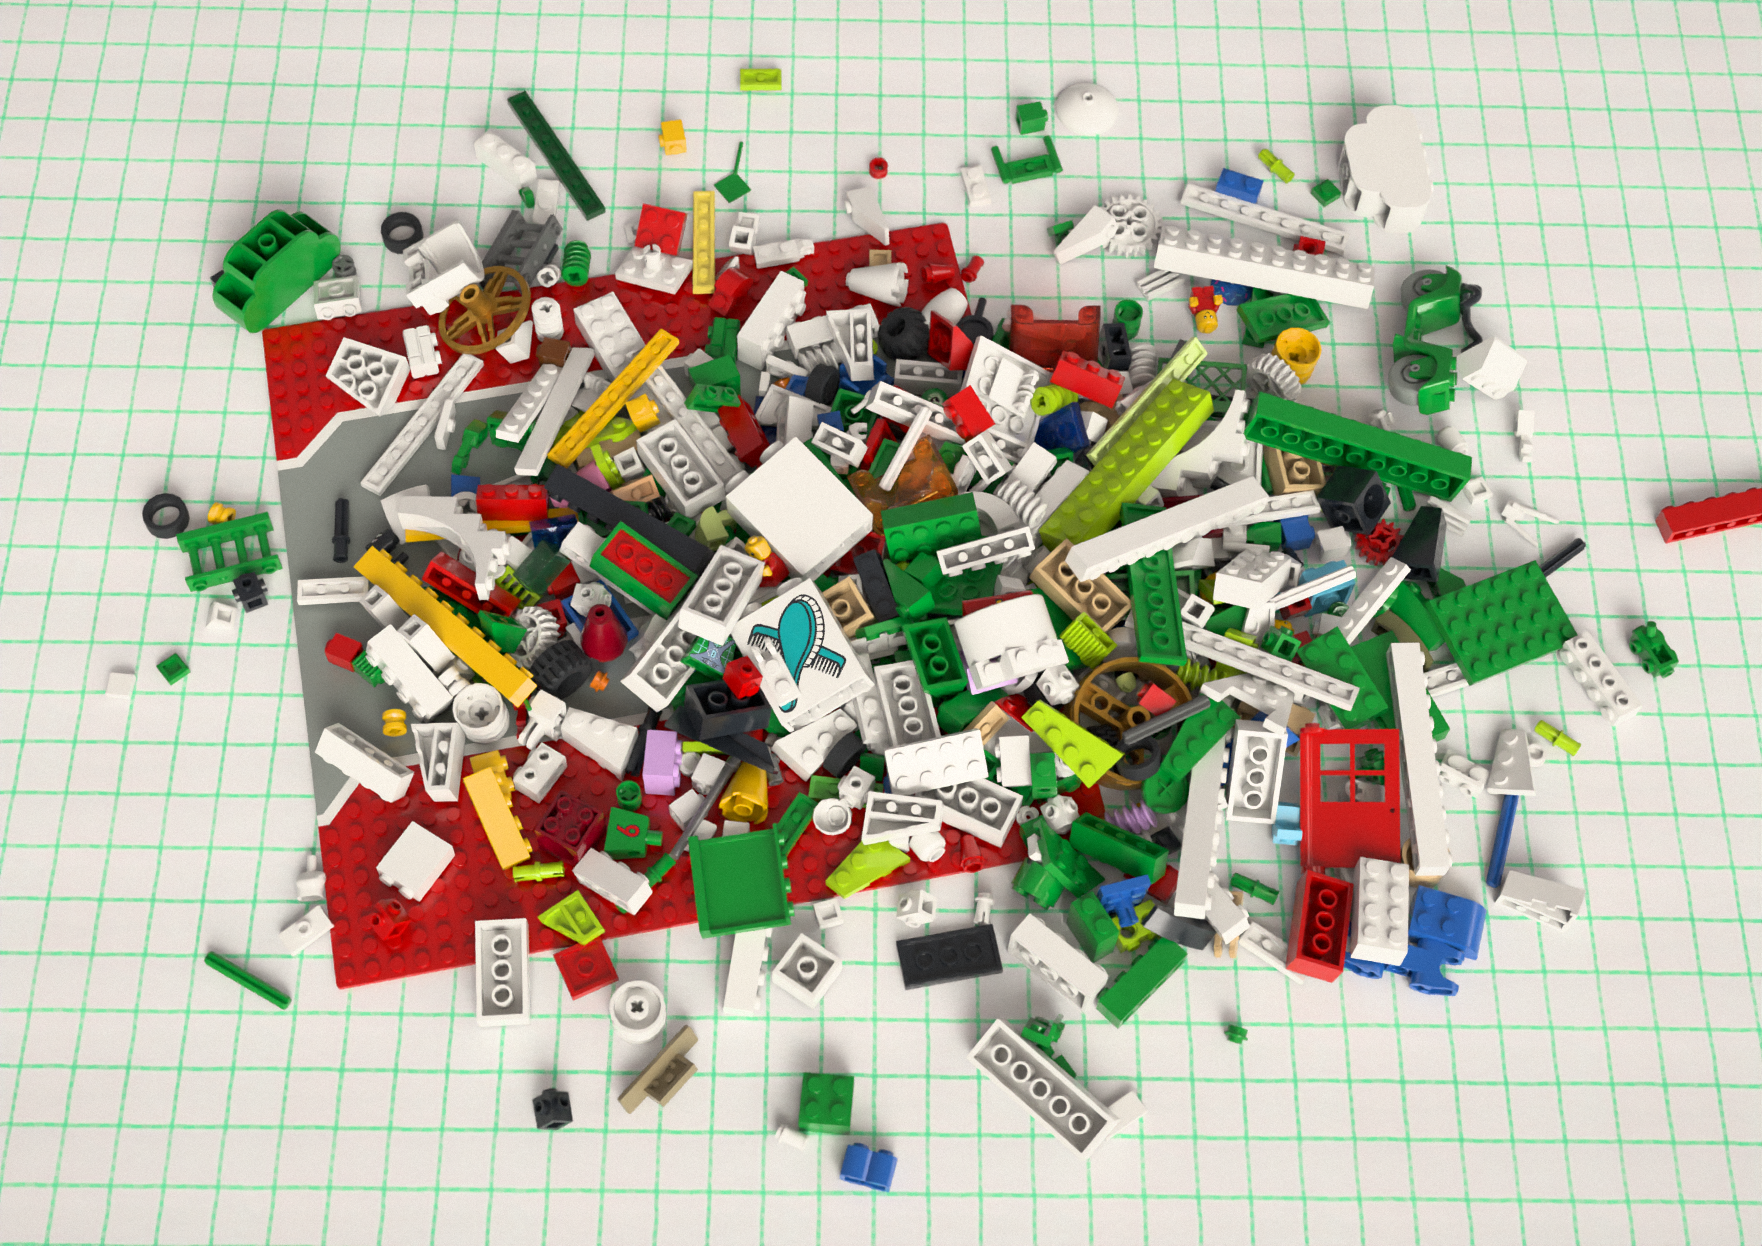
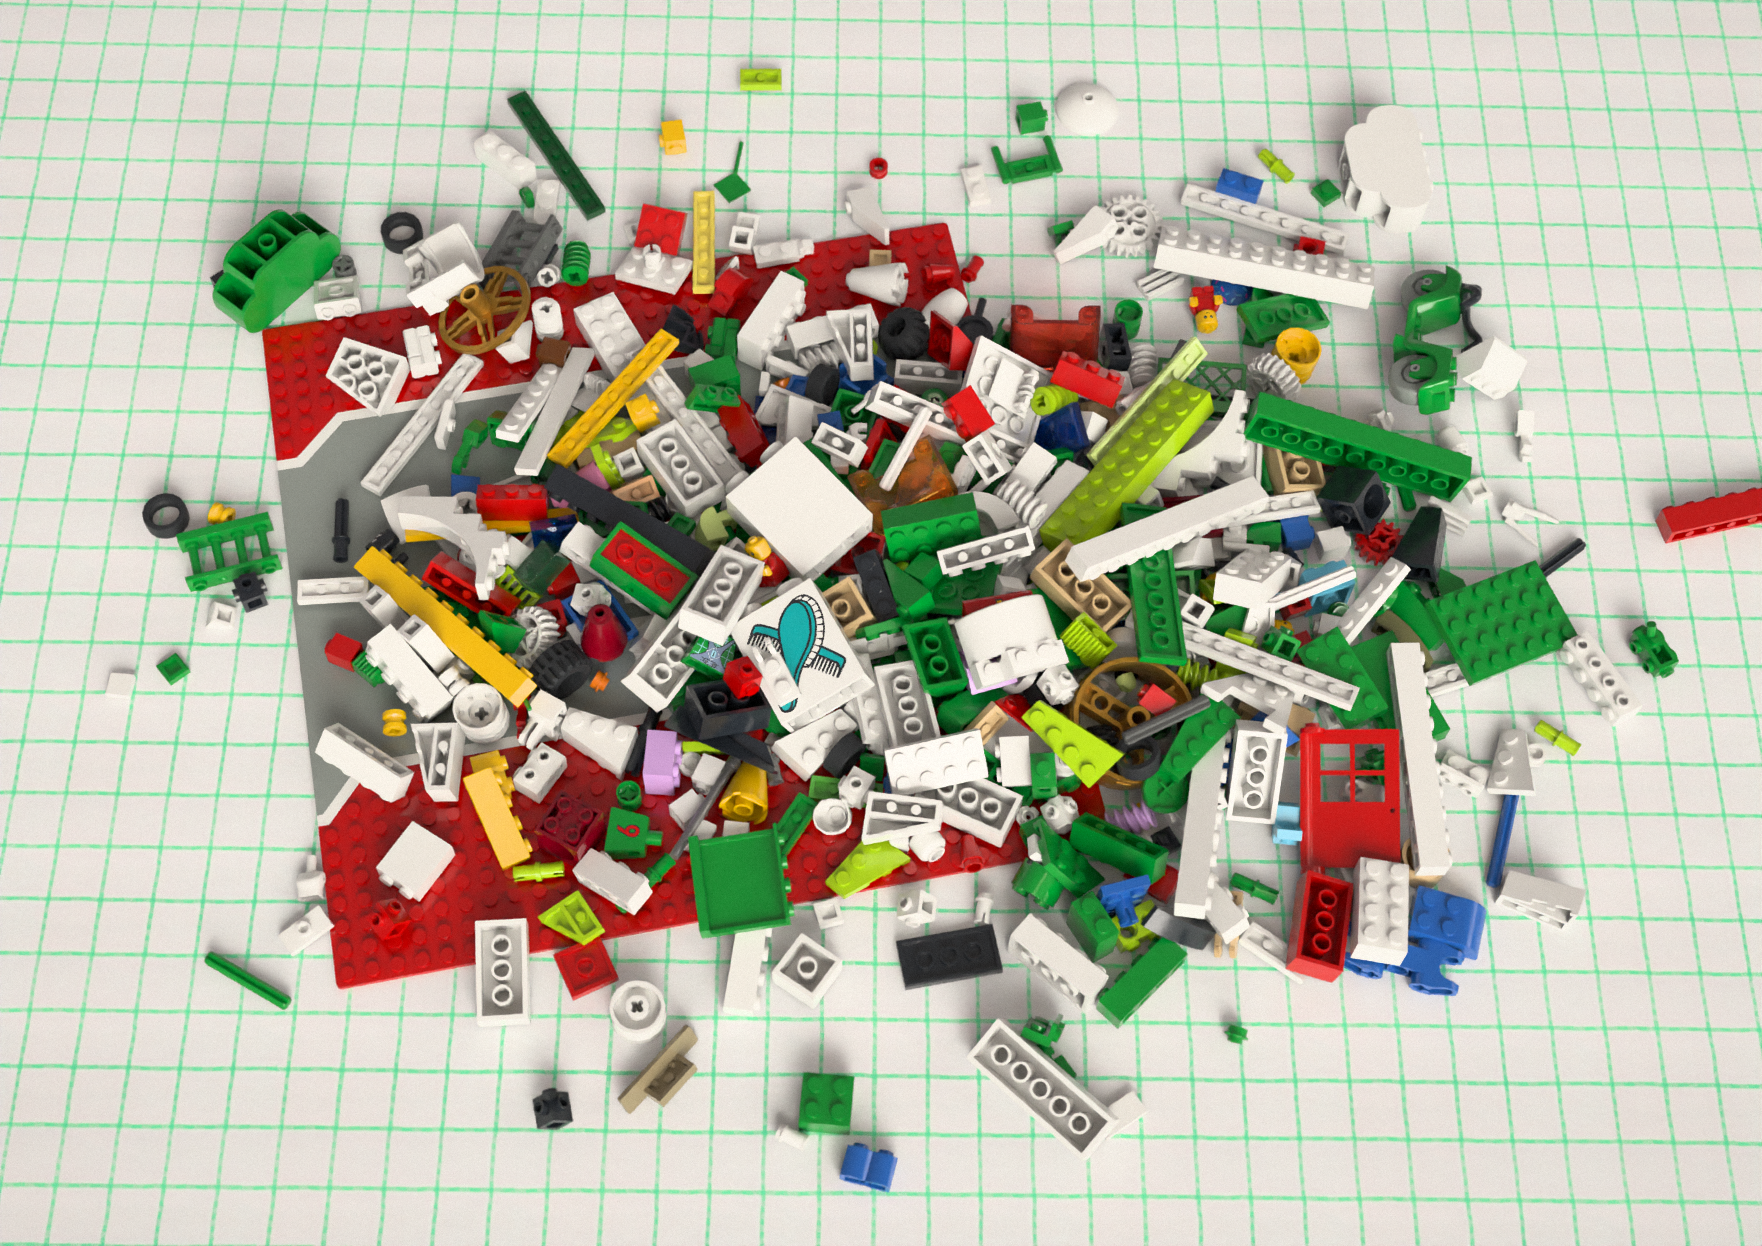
(681, 326): none -> black brick

